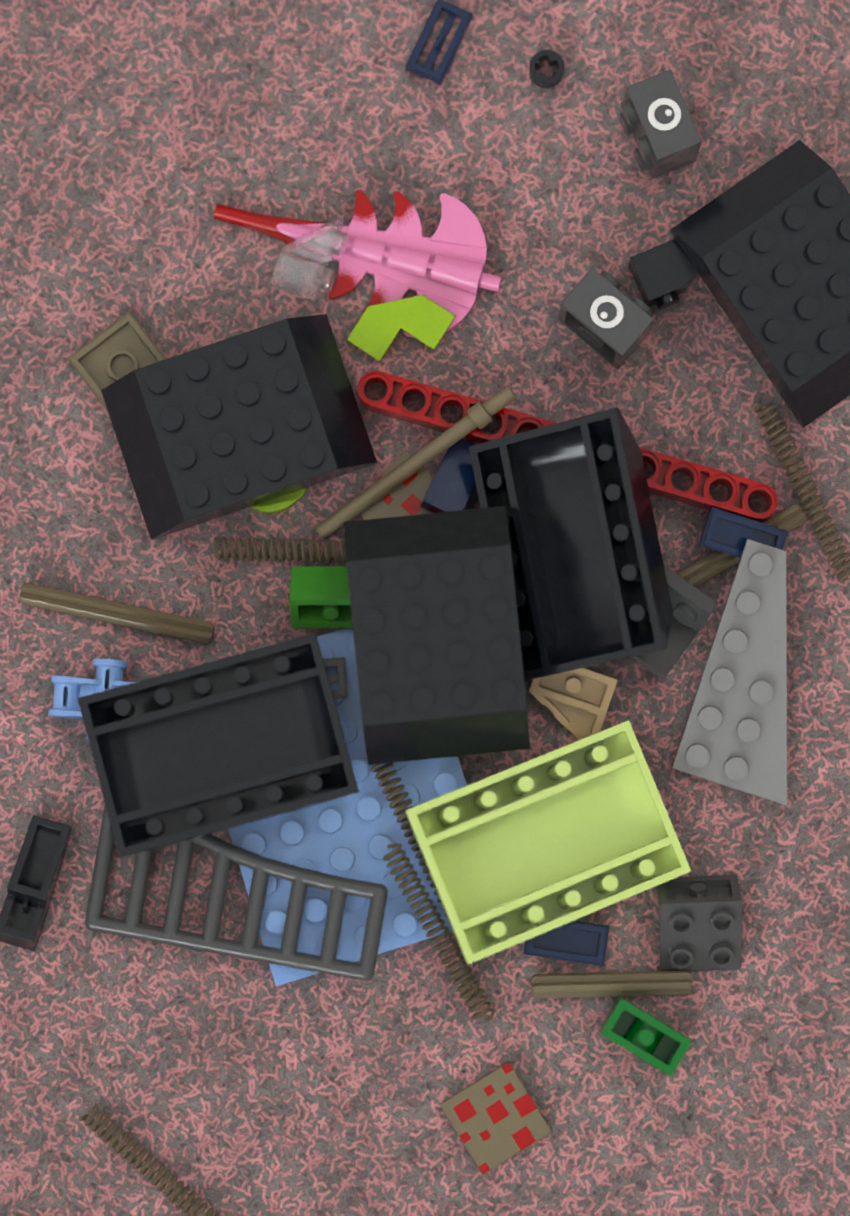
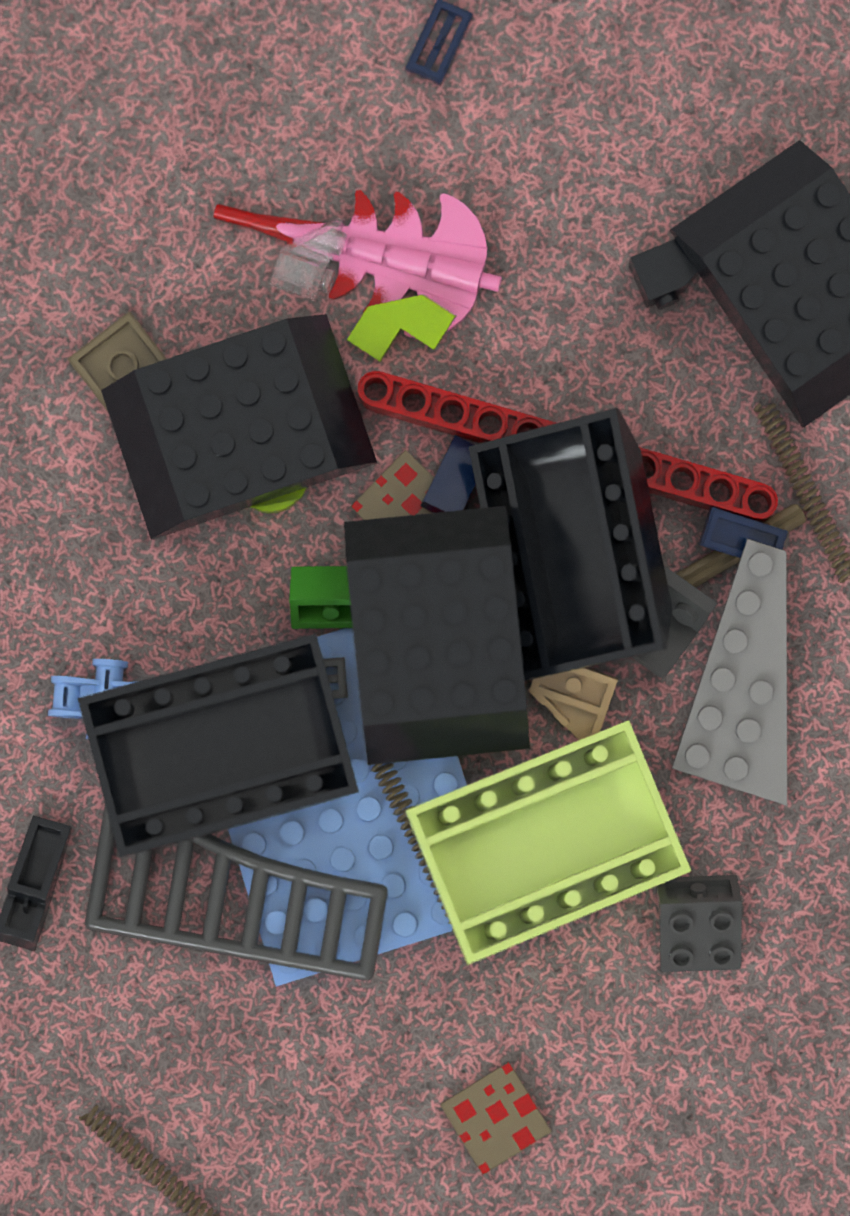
(117, 613): dark tan axle -> none
(278, 551): dark tan piece -> none
(437, 938): dark tan piece -> none
(478, 416): dark tan bar -> none
(539, 78): black bush -> none
(571, 942): dark blue tile -> none
(606, 317): dark grey brick -> none
(611, 984): dark tan axle -> none
(645, 1036): green brick -> none
(660, 125): dark grey brick -> none

